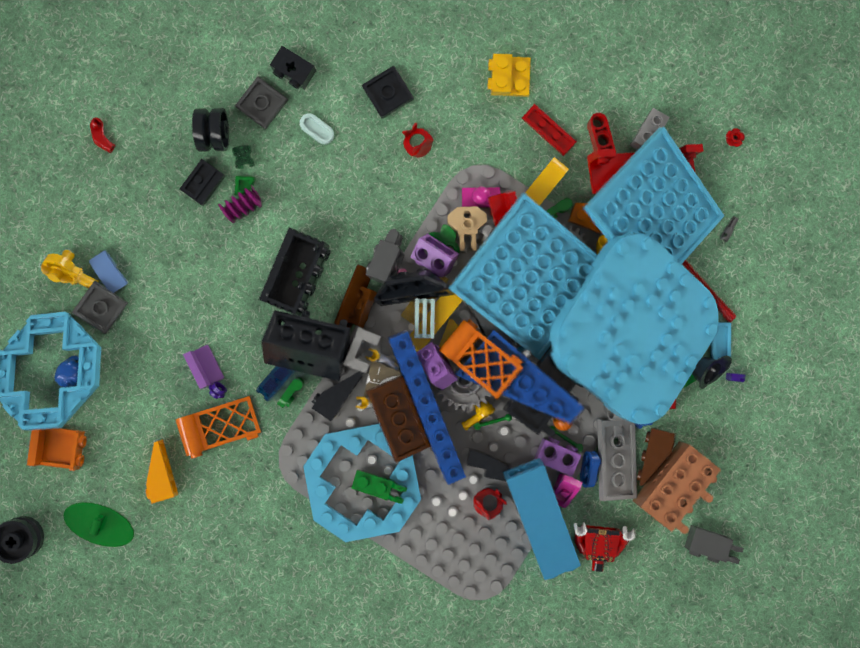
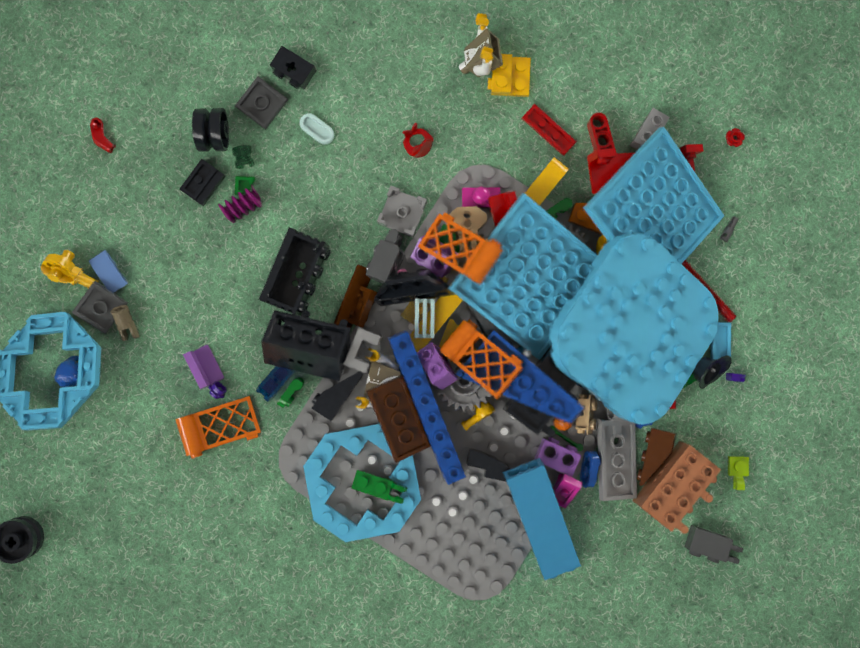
(57, 448): orange panel -> none
(98, 524): green shield -> none
(124, 321): none -> dark tan hinge
(160, 478): light orange slope -> none
(387, 92): black plate -> none
(402, 212): none -> light grey panel
(477, 426): green hinge -> none
(478, 503): red piece -> none
(482, 258): none -> orange piece
(483, 52): none -> torso
(586, 421): none -> tan hinge
(601, 543): red torso -> none
(738, 467): none -> lime plate

